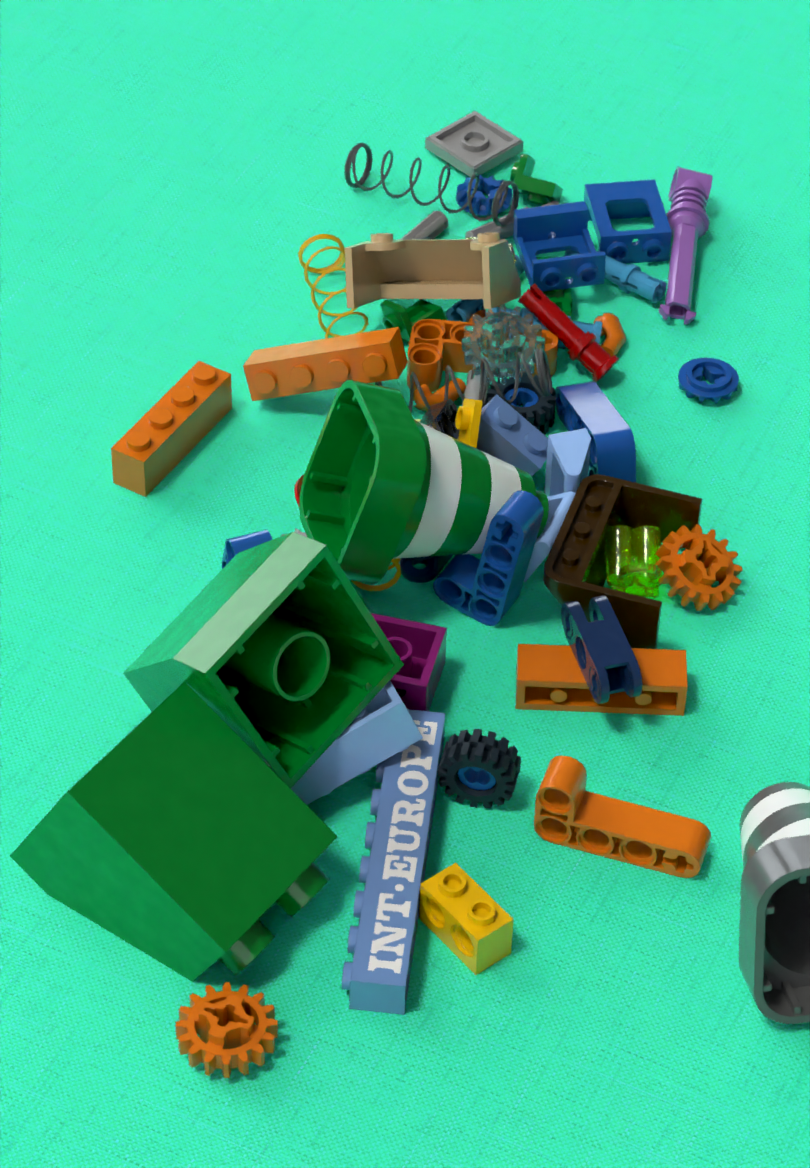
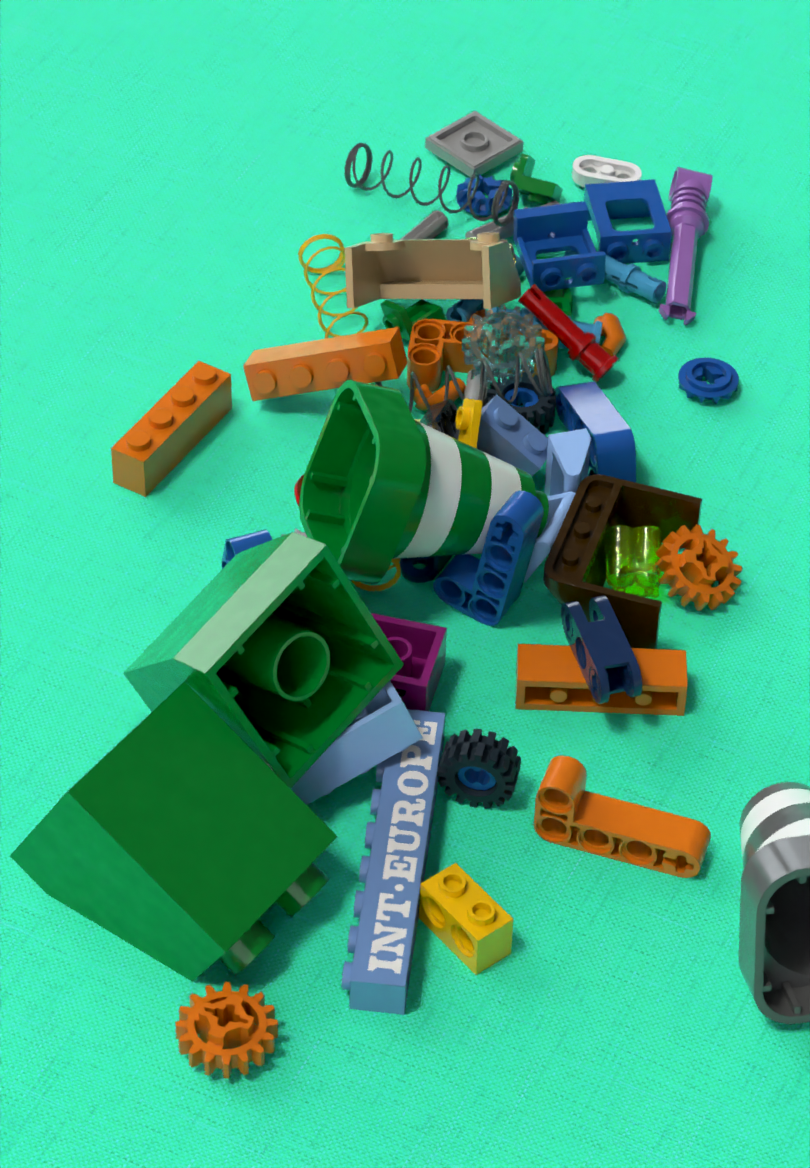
(596, 169): none -> white plate

